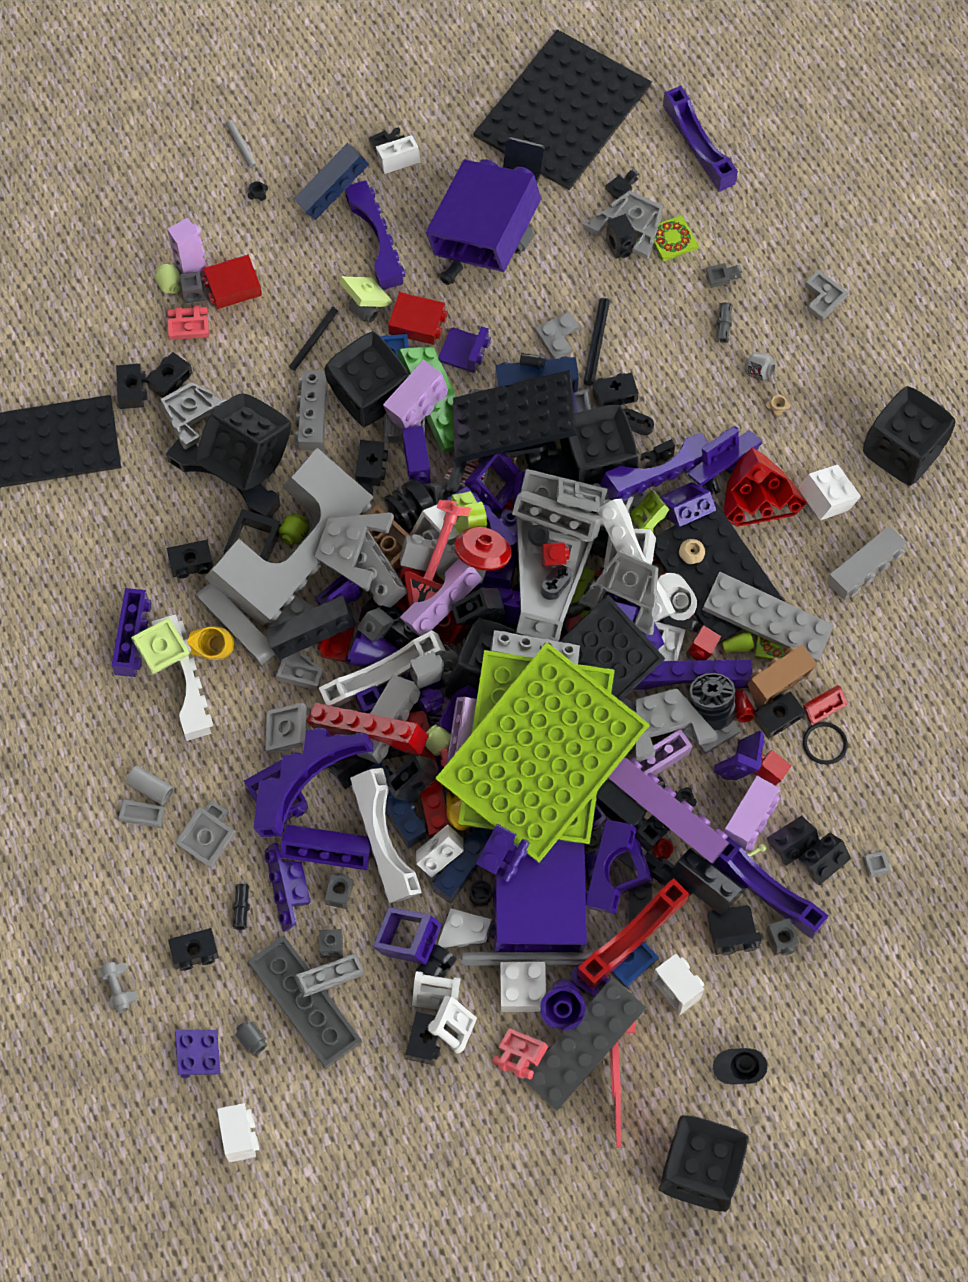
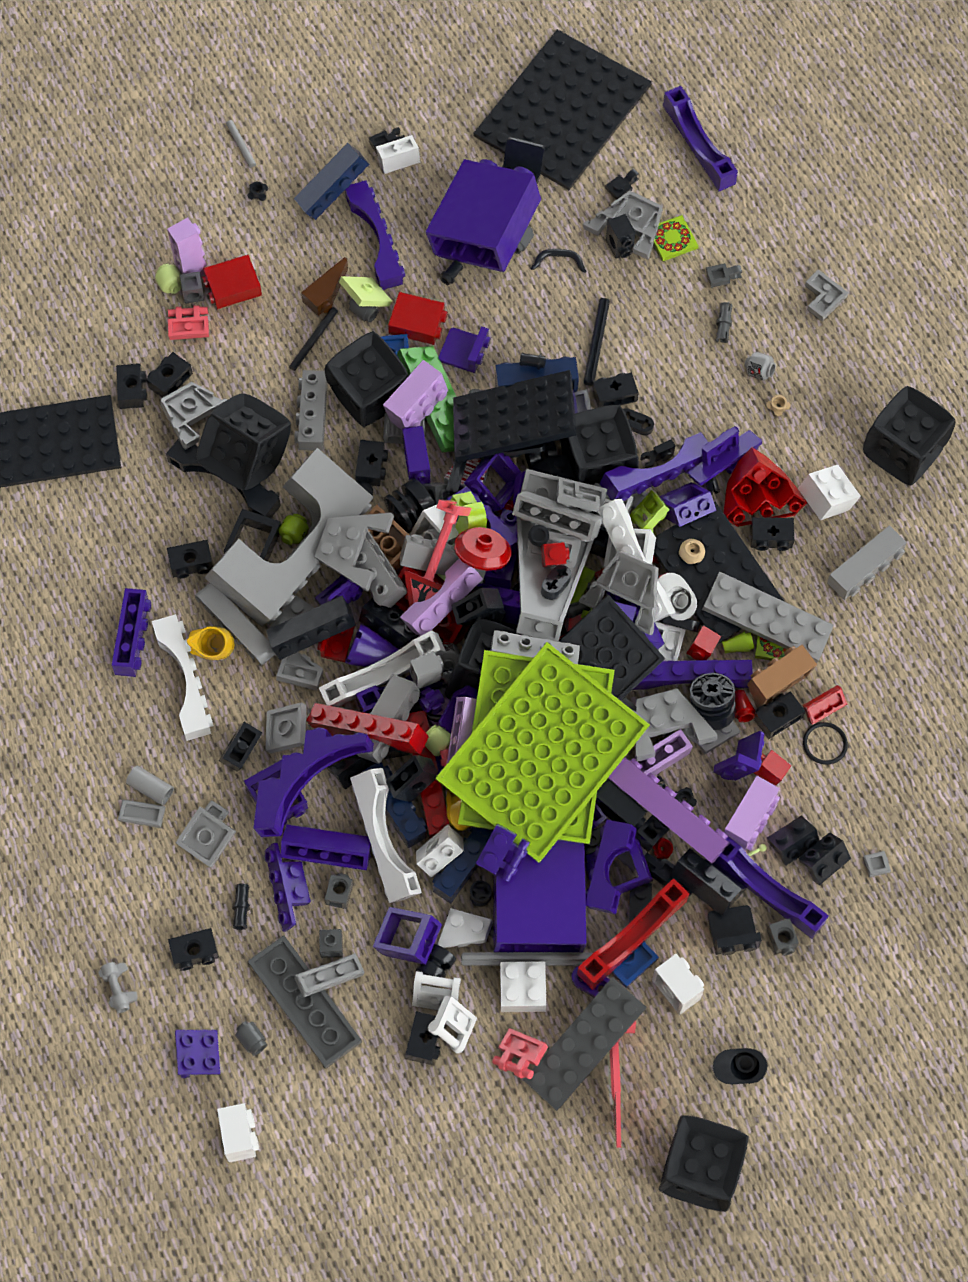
(160, 646): yellowish green plate -> none
(240, 746): none -> black brick
(323, 291): none -> reddish brown slope
(375, 624): dark grey brick -> none
(553, 334): light grey plate -> none
(559, 253): none -> black animal
(563, 1005): dark purple cone -> none
(782, 532): none -> black brick

